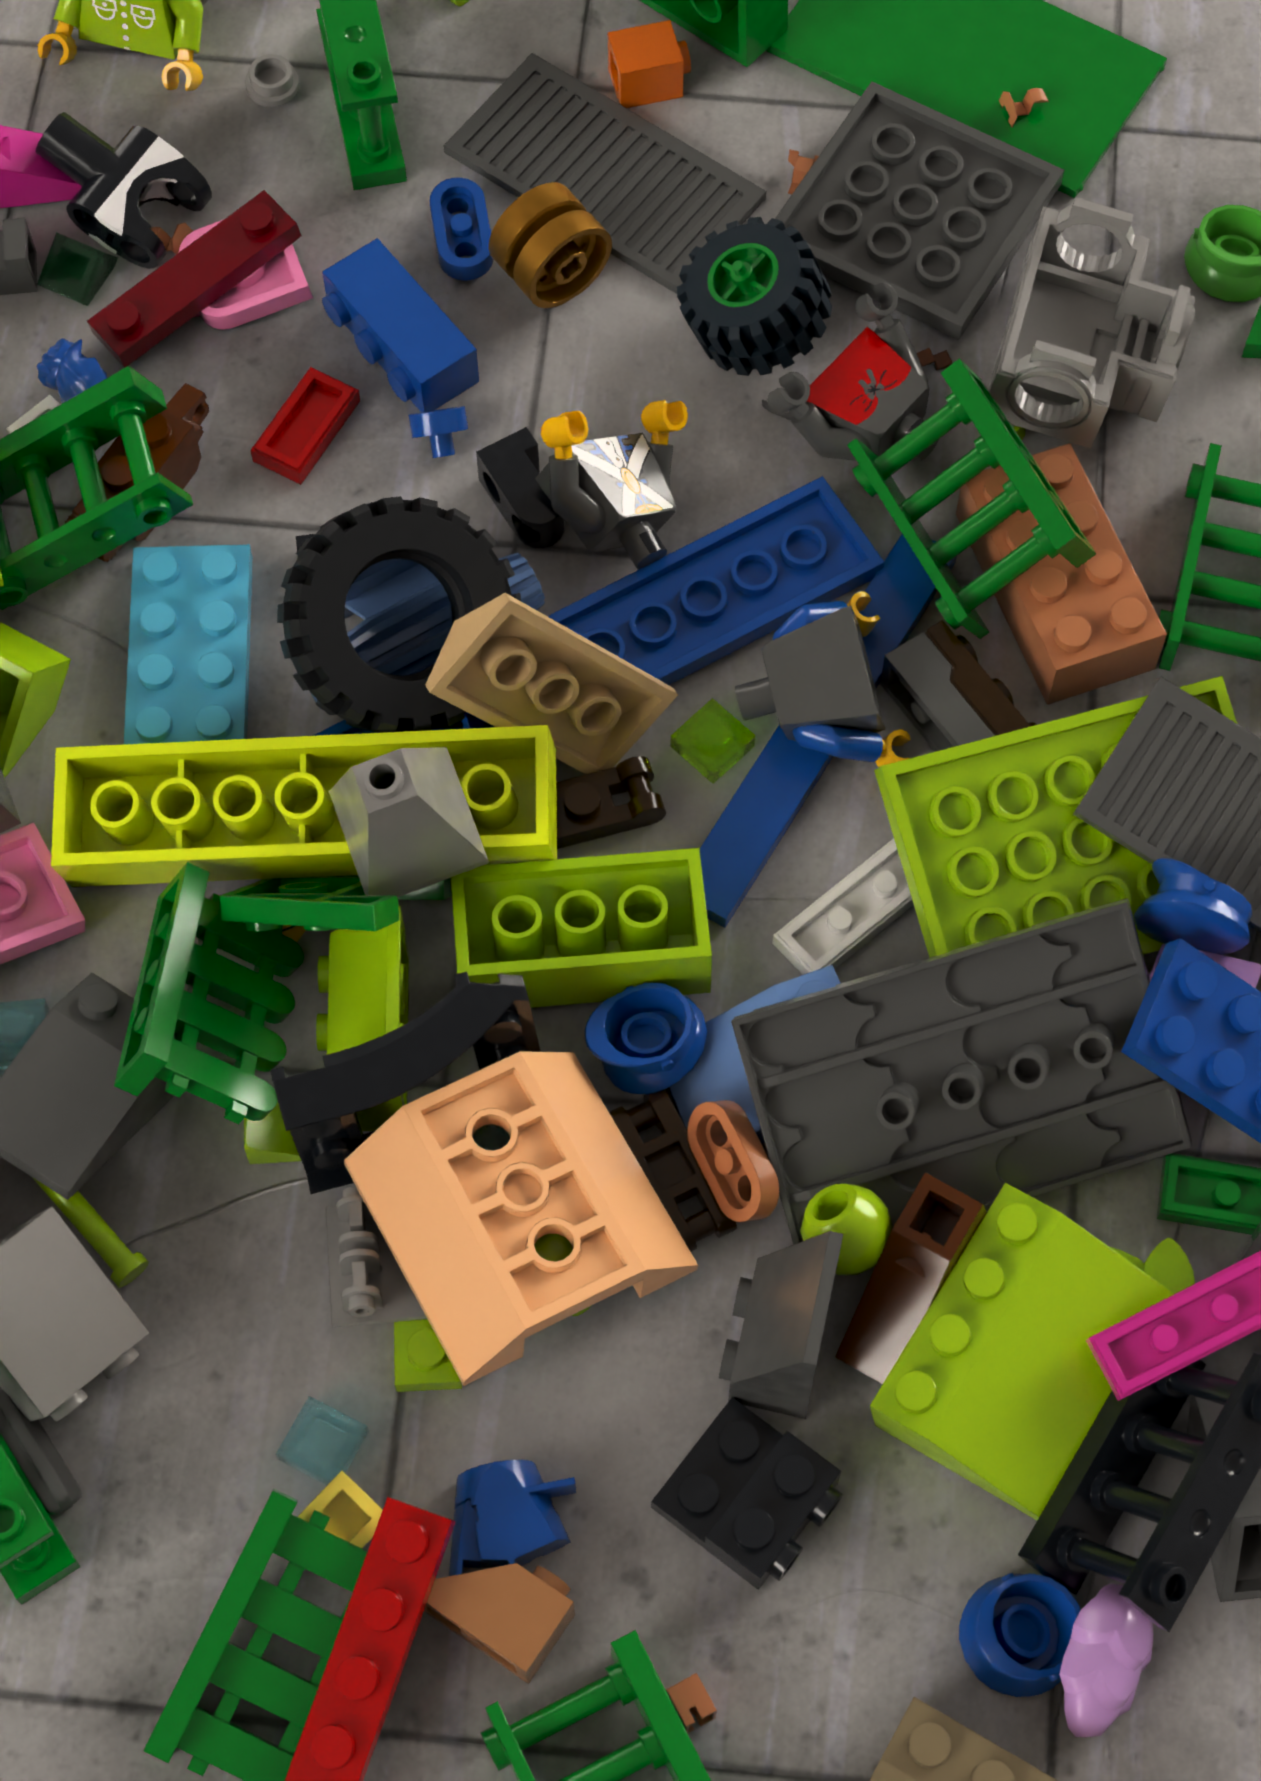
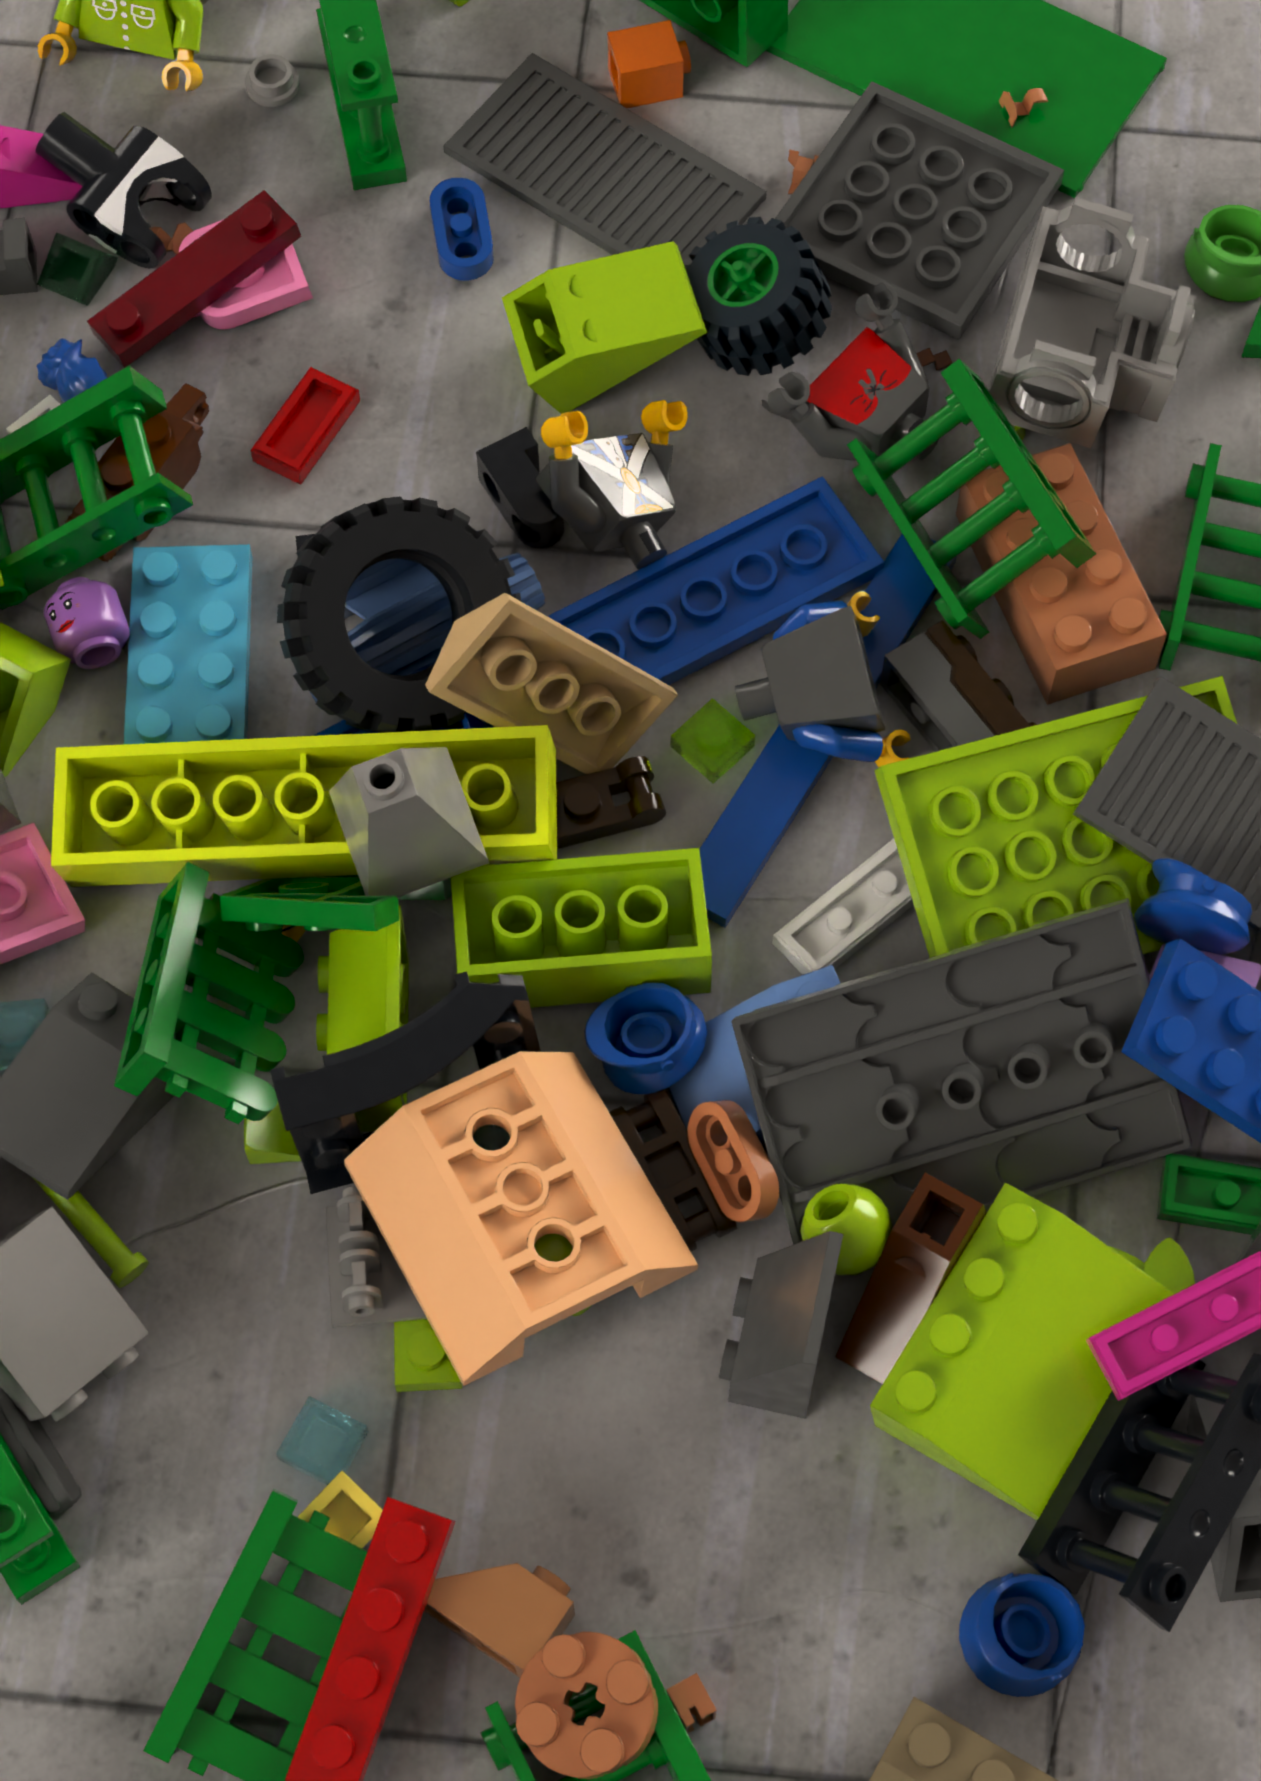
(87, 622): none -> medium lavender head
(399, 327): blue brick -> none
(439, 427): blue tile -> none
(505, 1516): blue piece -> none
(550, 245): pearl gold wheel -> none
(601, 322): none -> lime slope
(602, 1743): none -> nougat plate
(749, 1494): black plate -> none
(1104, 1662): lavender arm -> none

